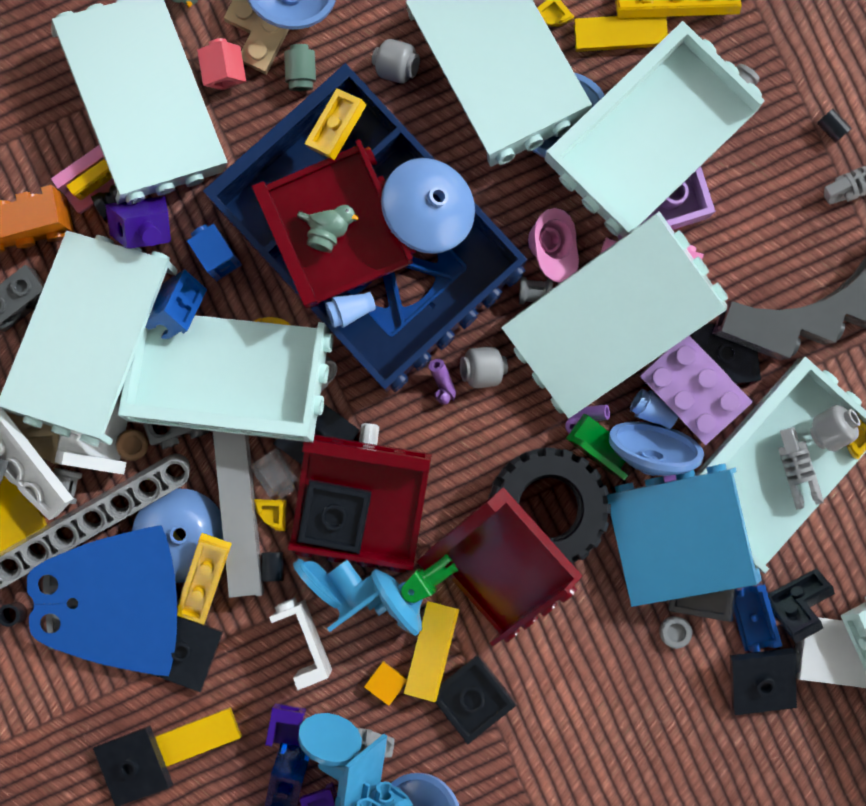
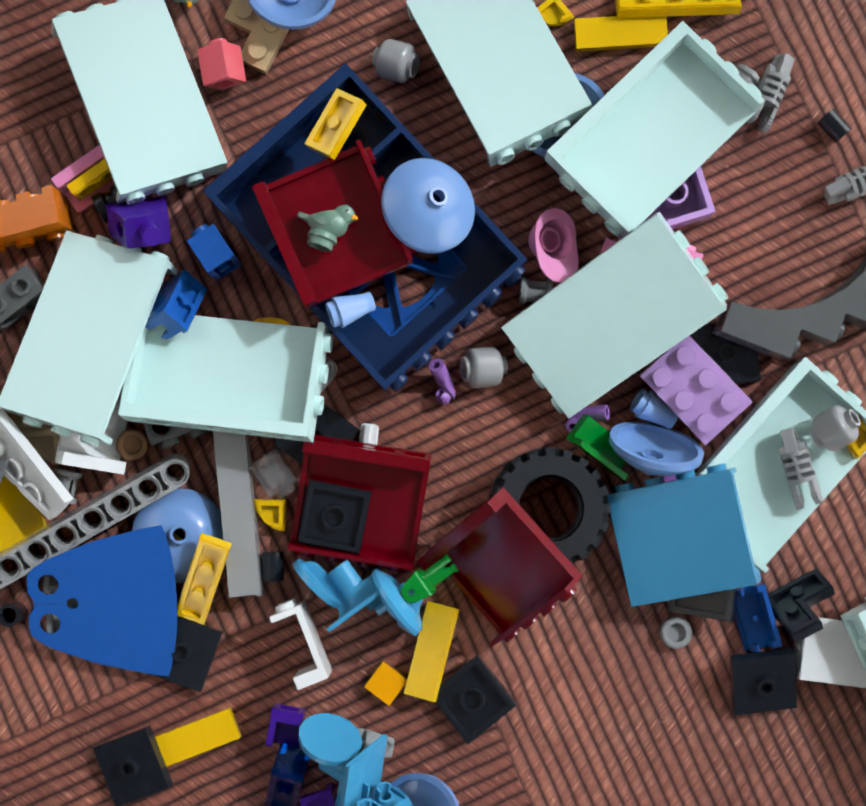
(300, 67): sand green brick -> none
(773, 88): none -> light grey hinge

